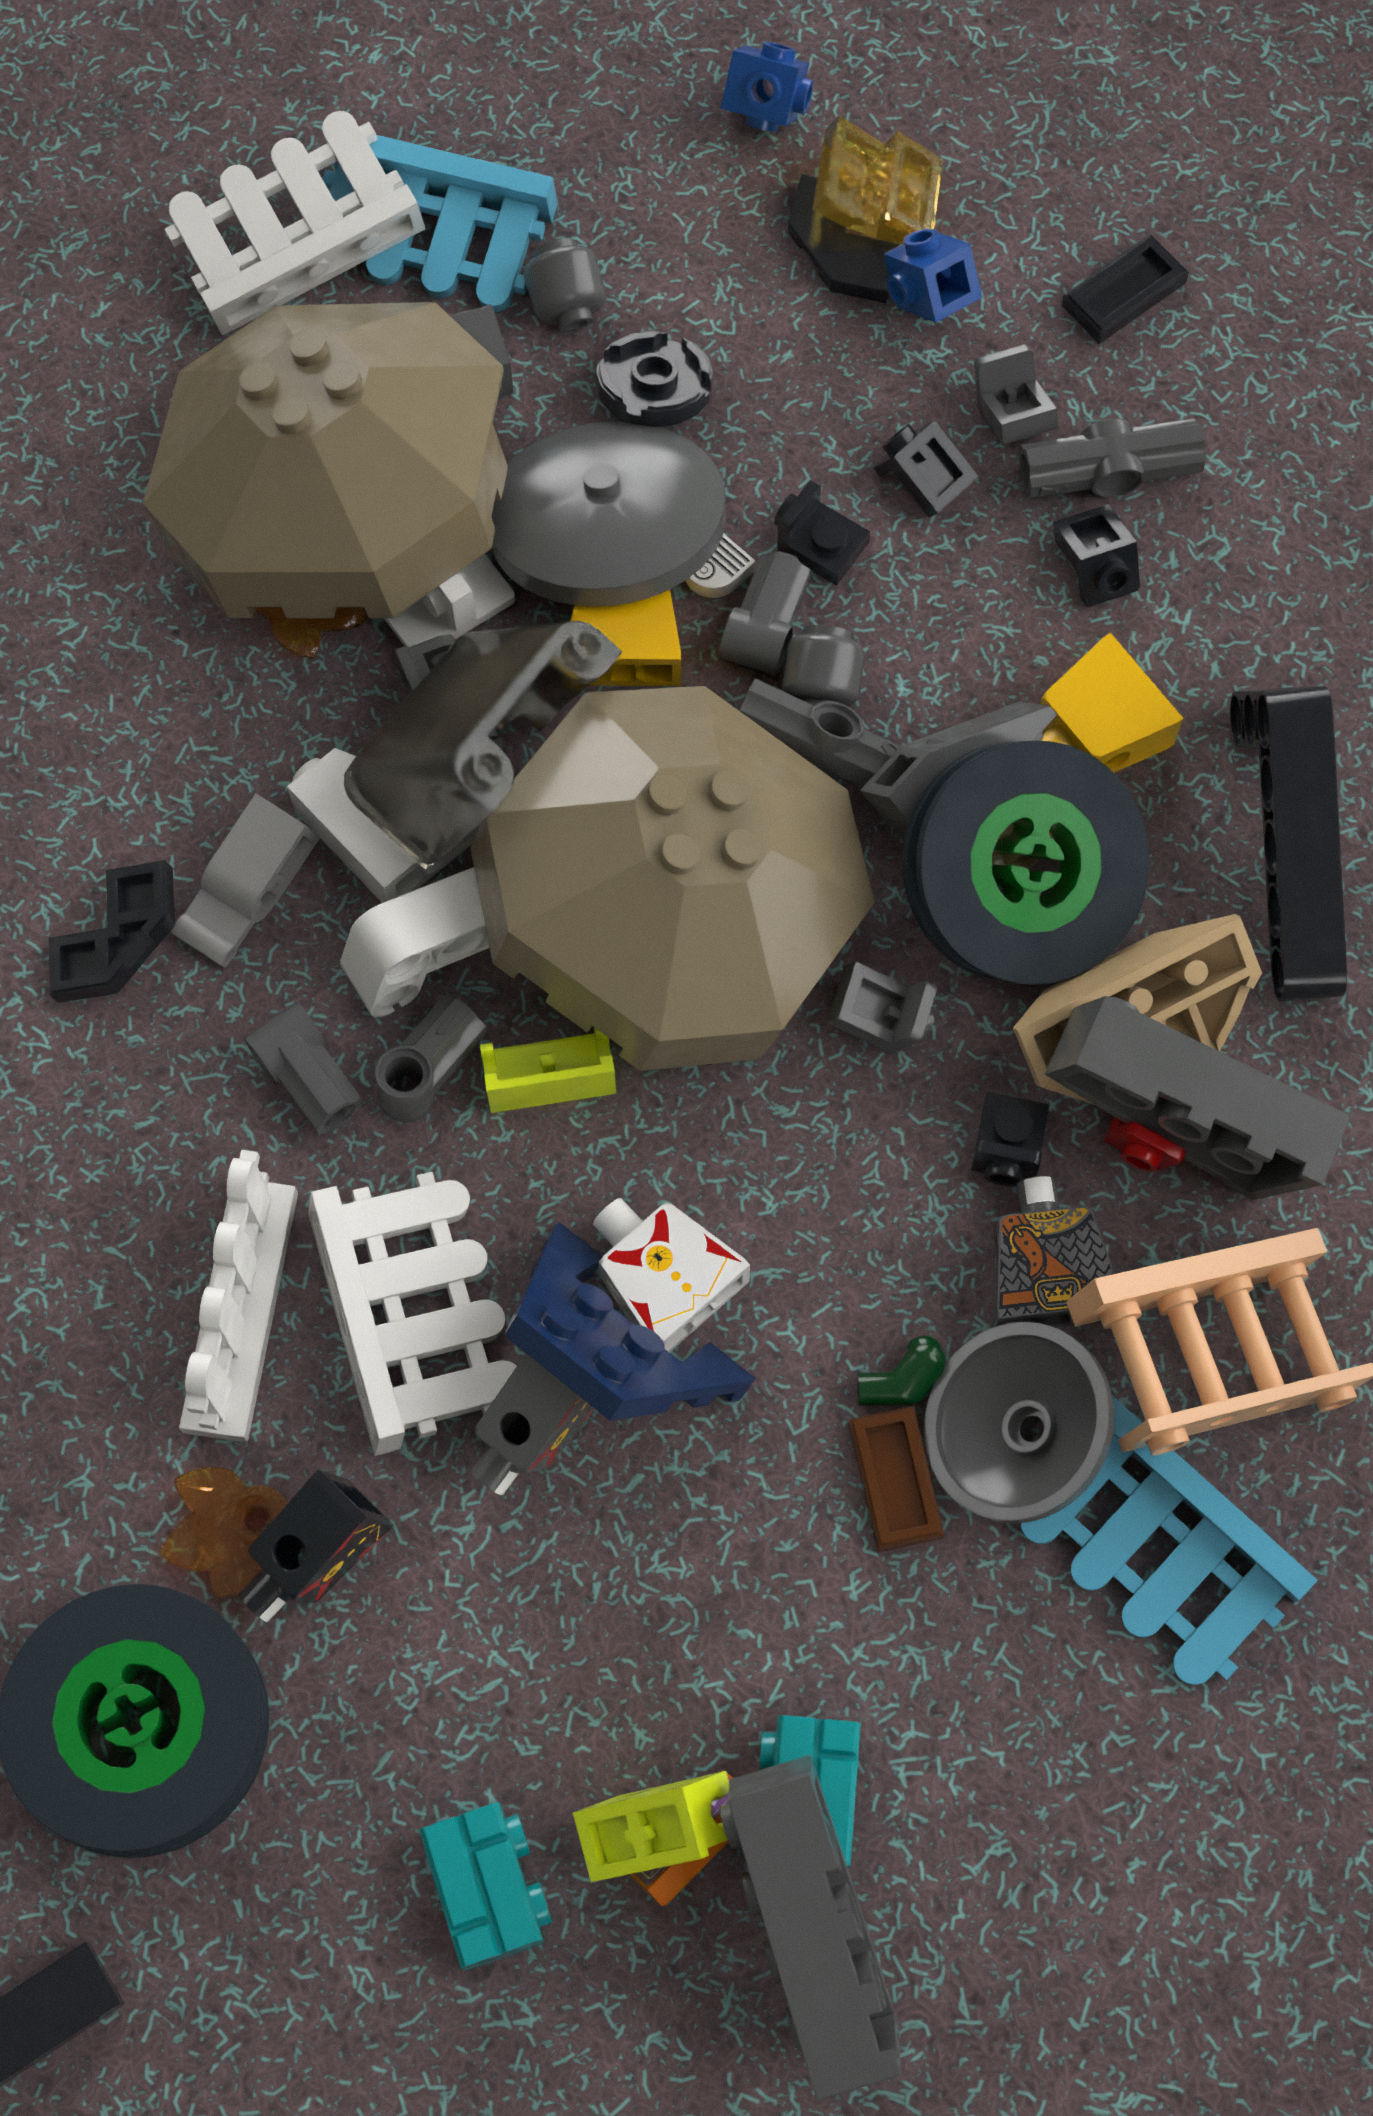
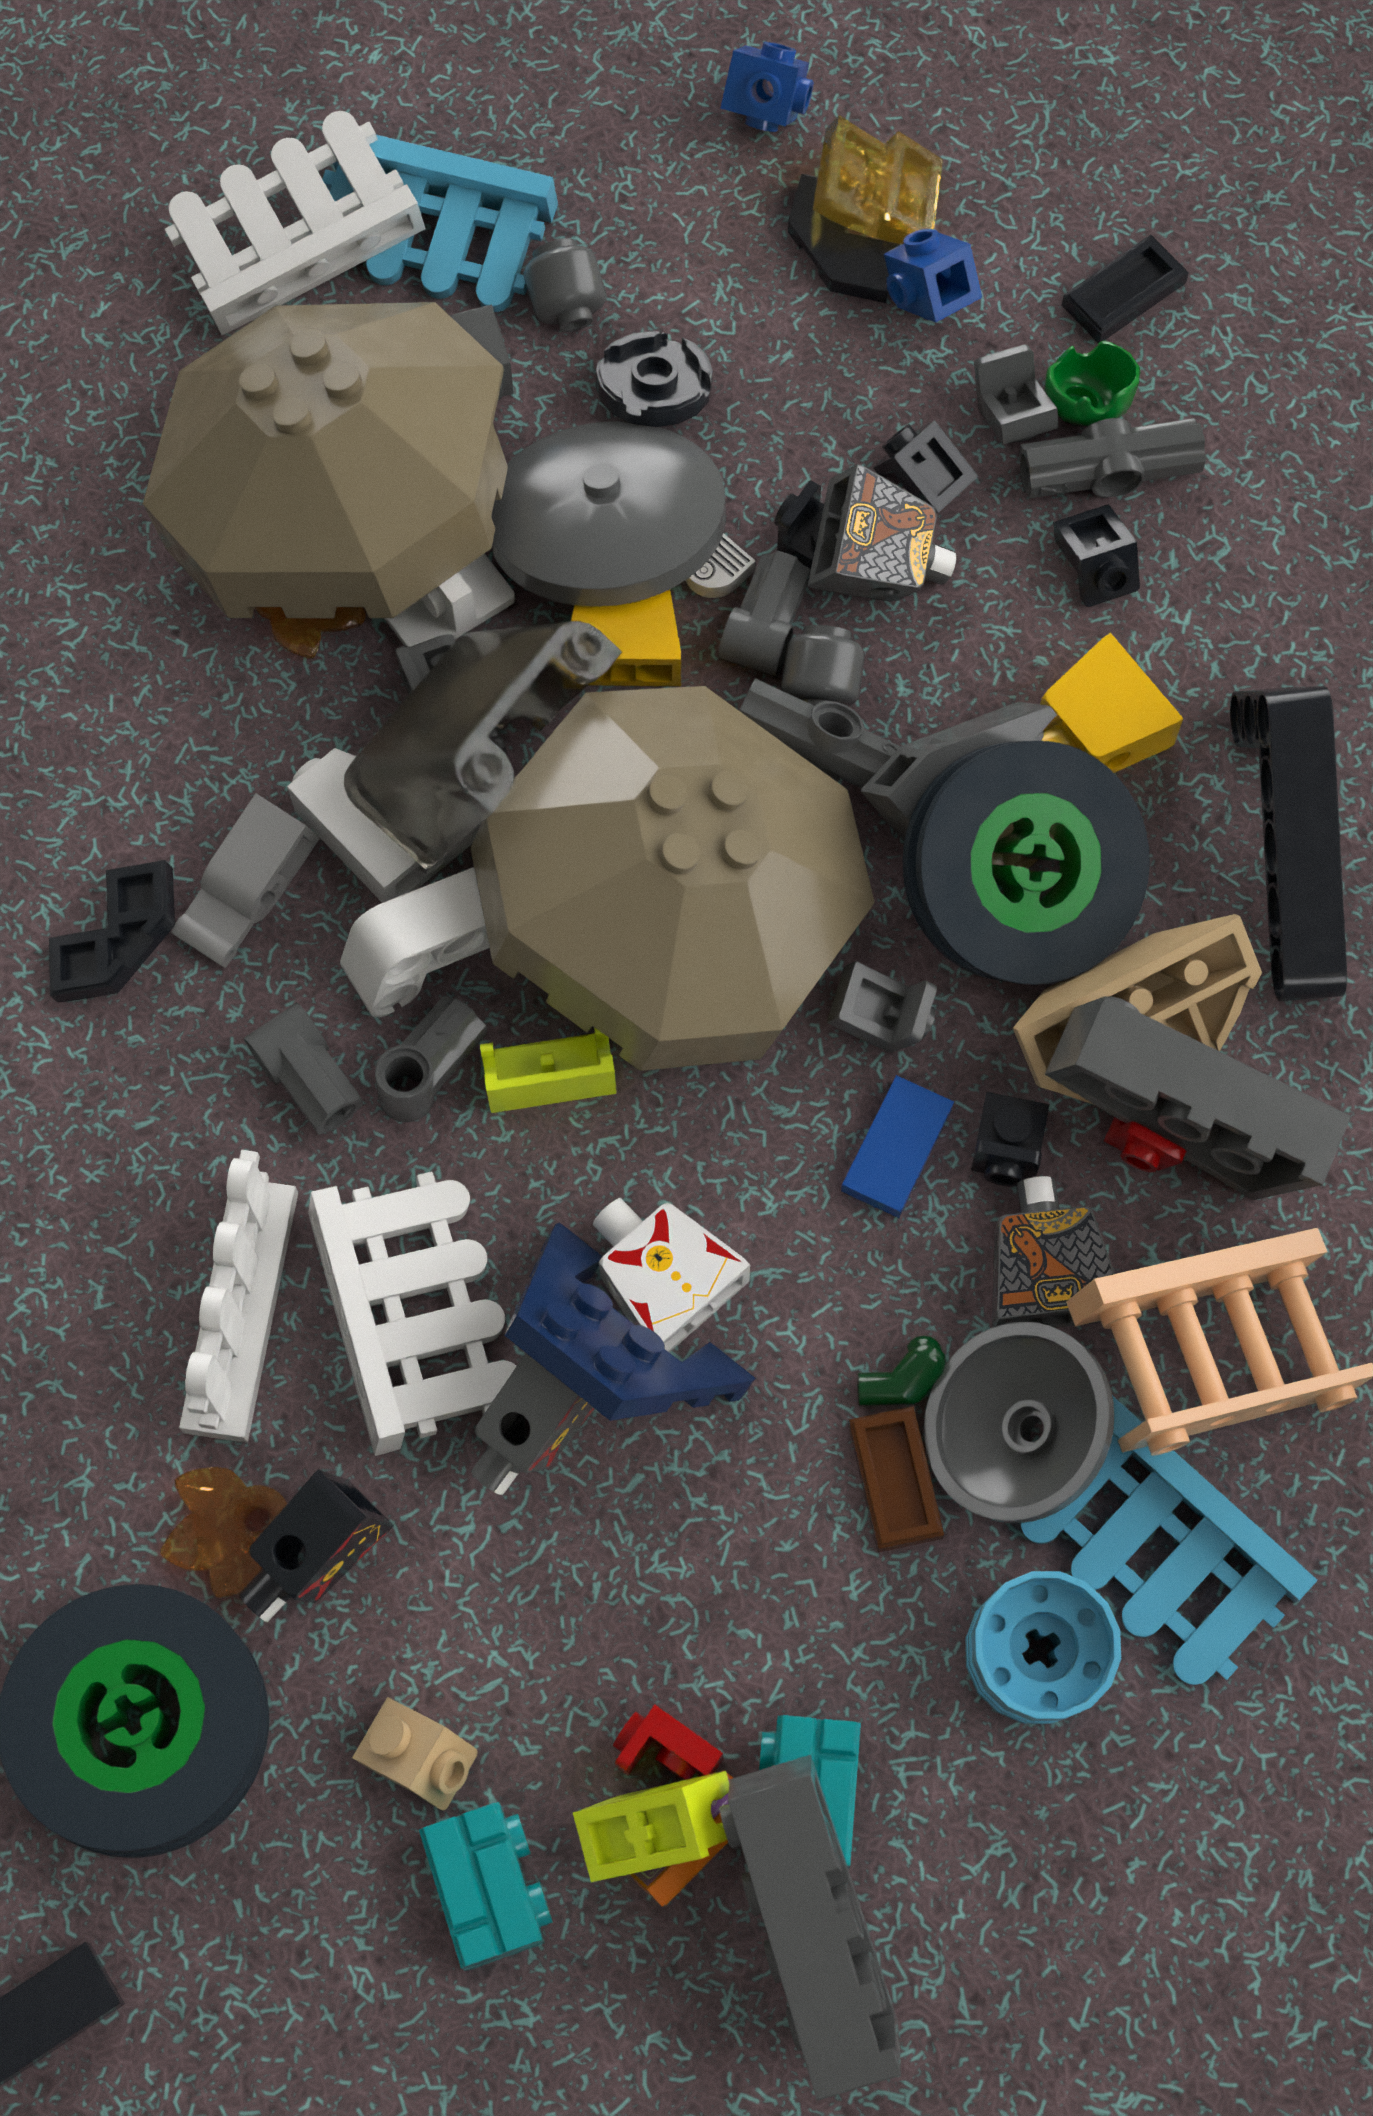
(416, 1753): none -> tan bracket
(681, 1749): none -> red bracket
(876, 540): none -> torso
(897, 1146): none -> blue tile
(1082, 1657): none -> medium azure wheel
(1092, 384): none -> green hair

